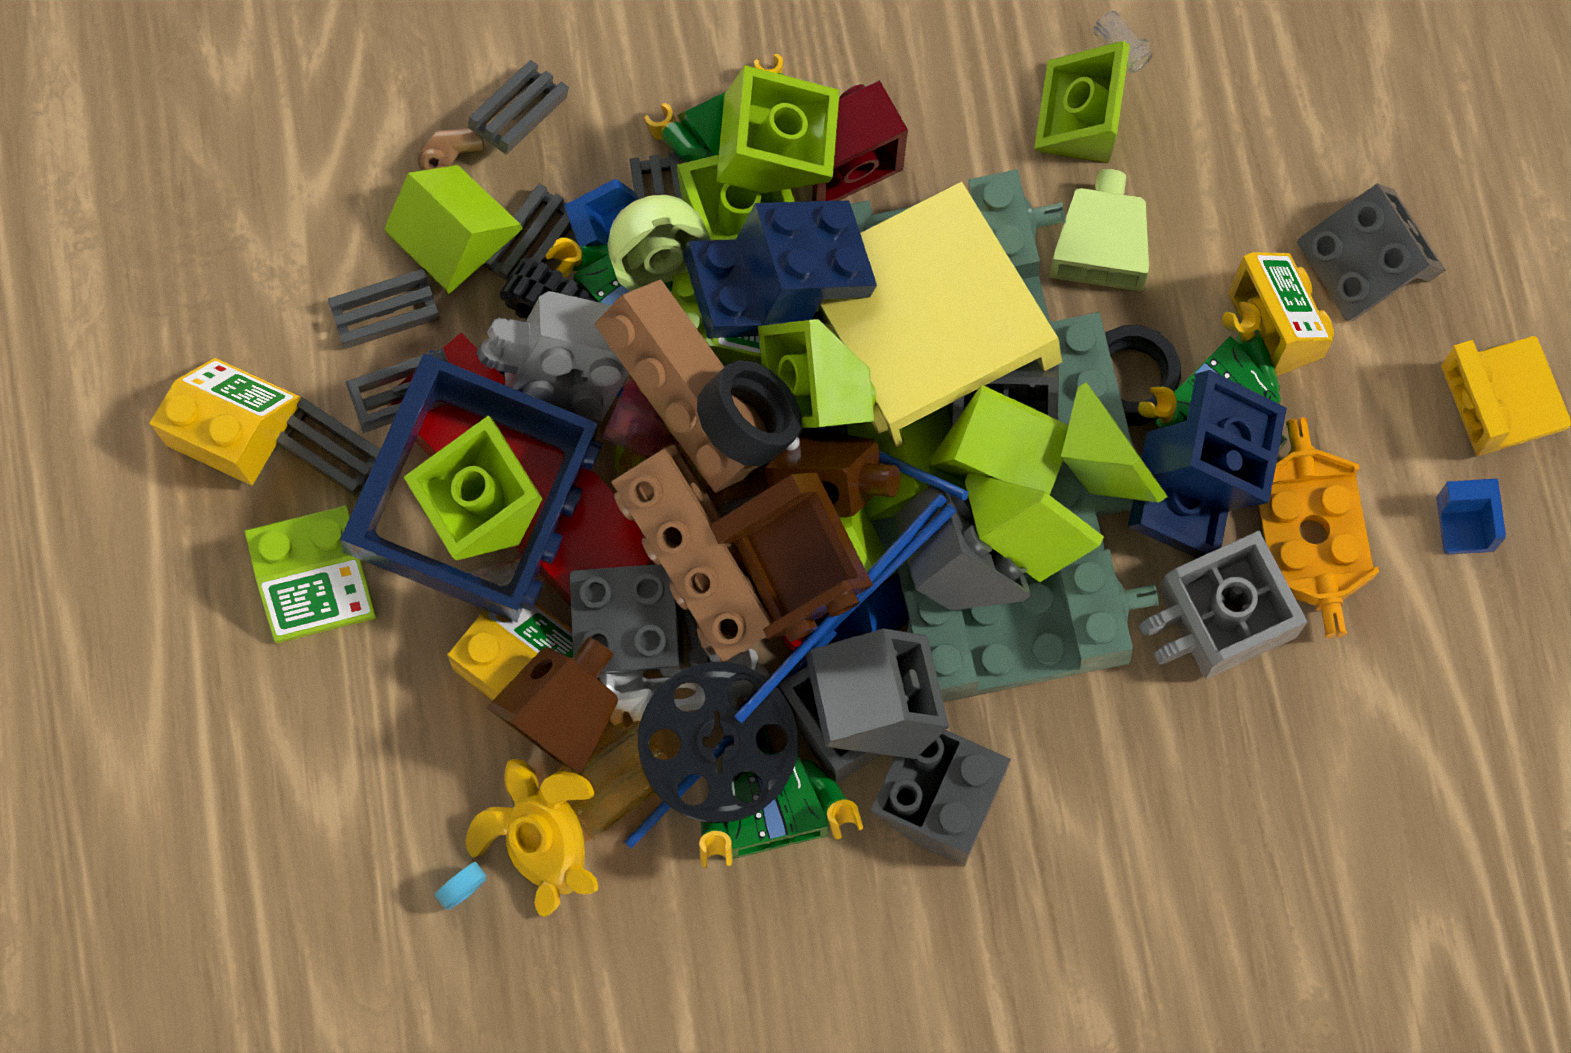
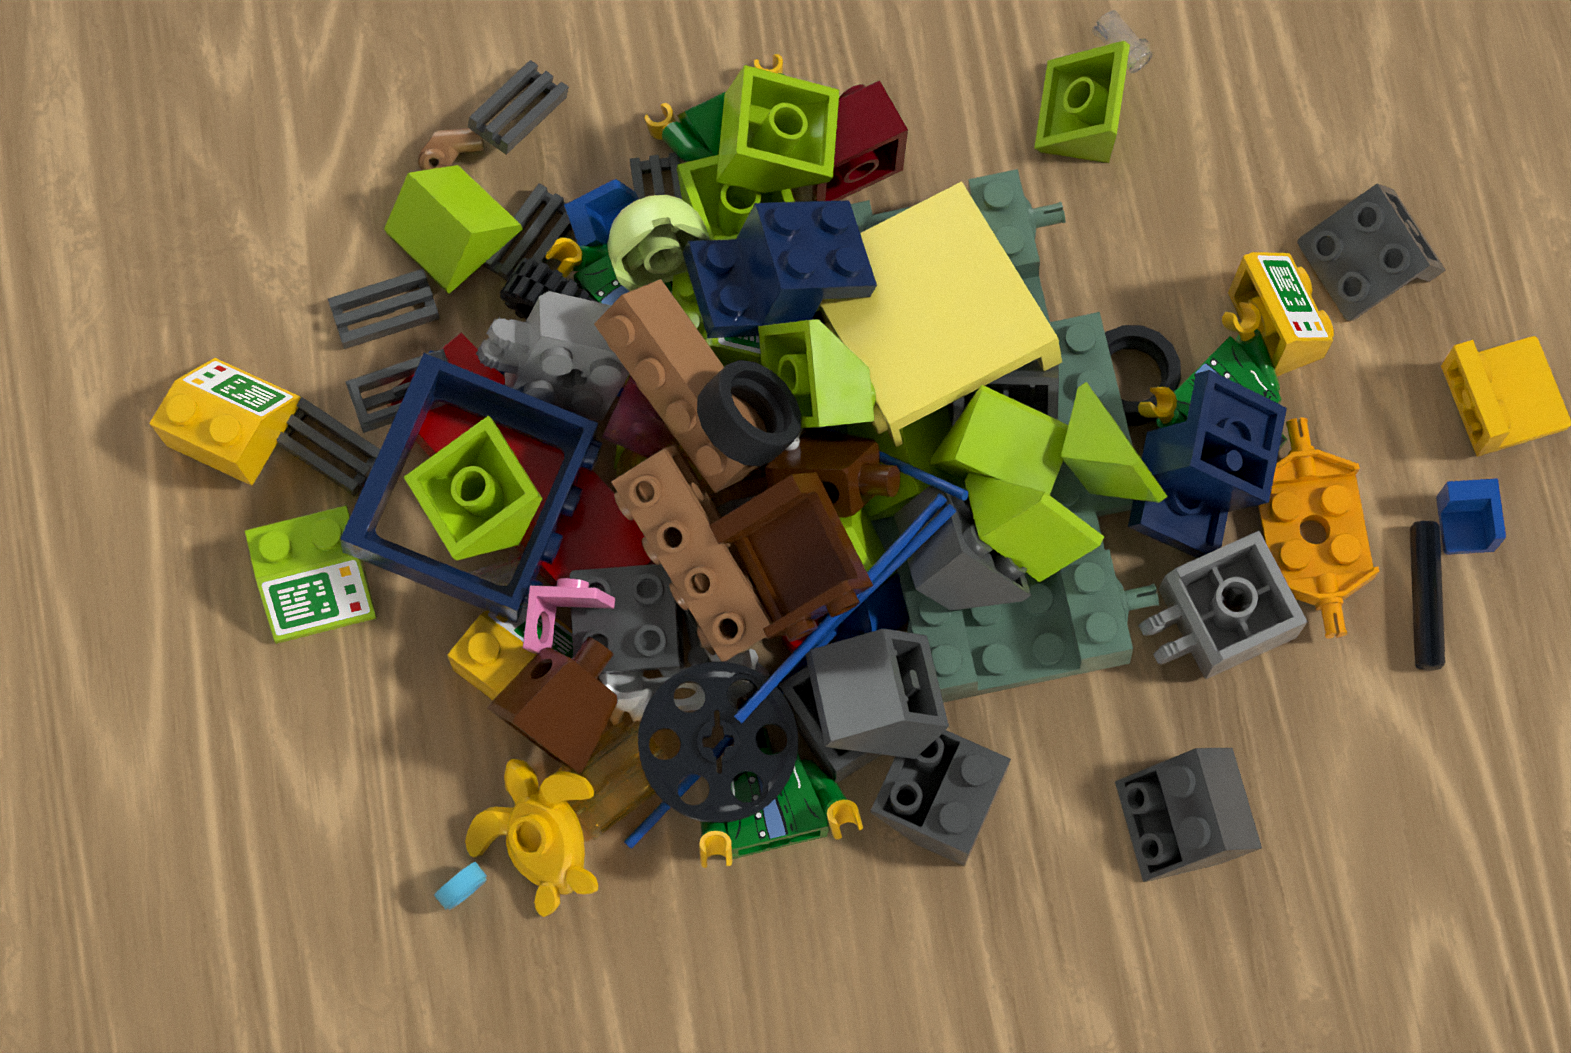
(544, 601): none -> bright pink bracket
(1104, 236): yellowish green torso -> none
(1188, 813): none -> dark grey slope
(1427, 595): none -> black axle

